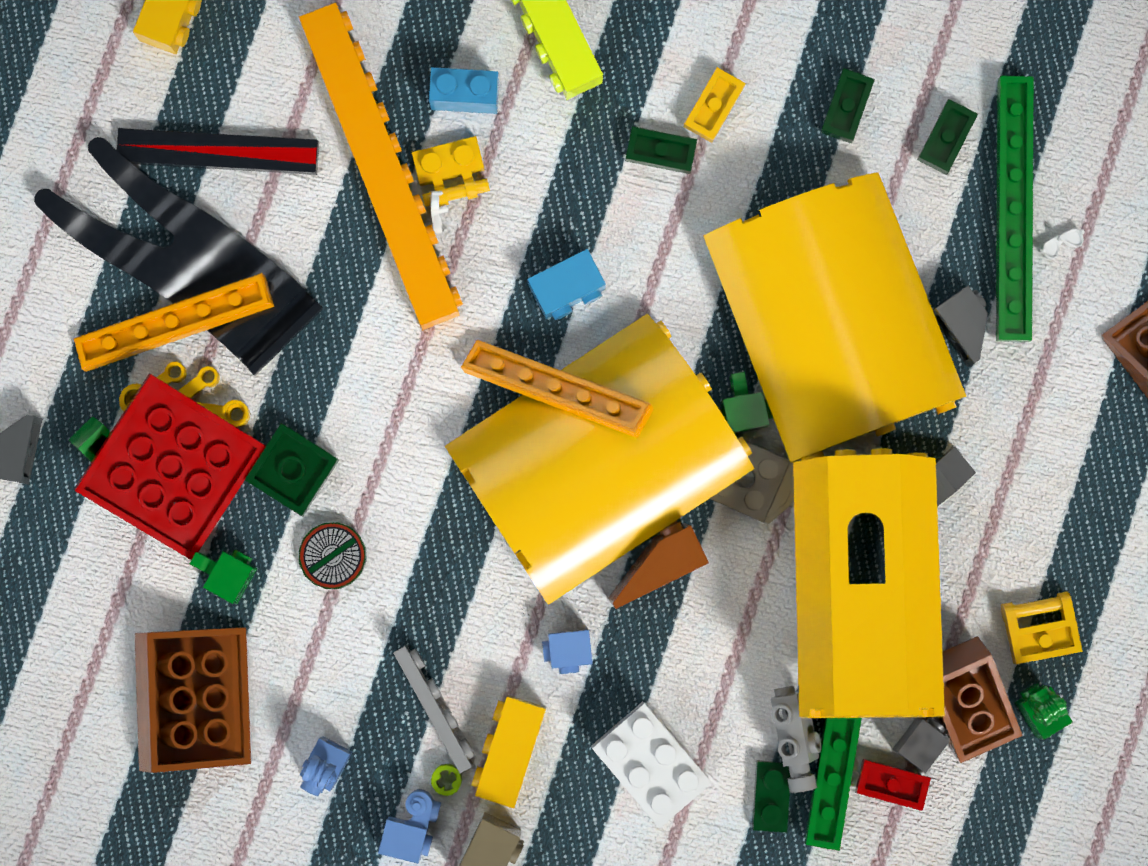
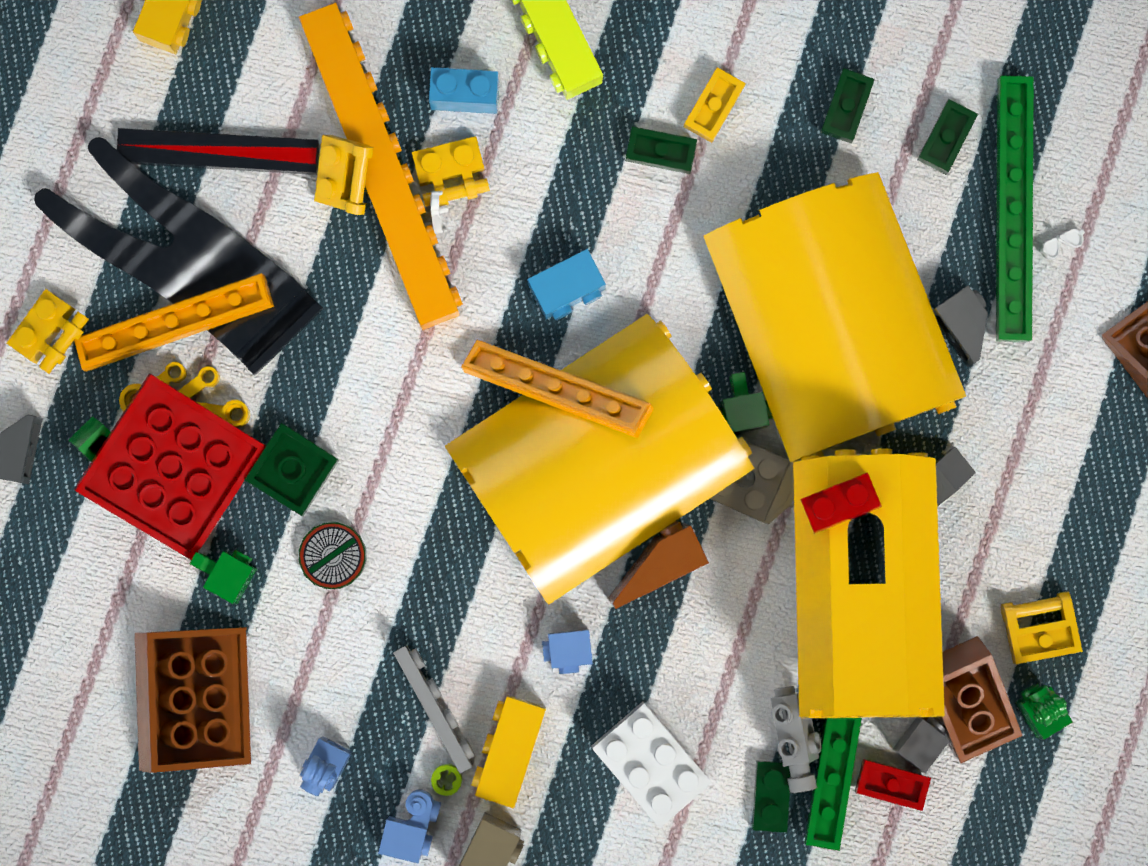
(42, 326): none -> yellow plate
(336, 174): none -> yellow plate
(841, 503): none -> red plate

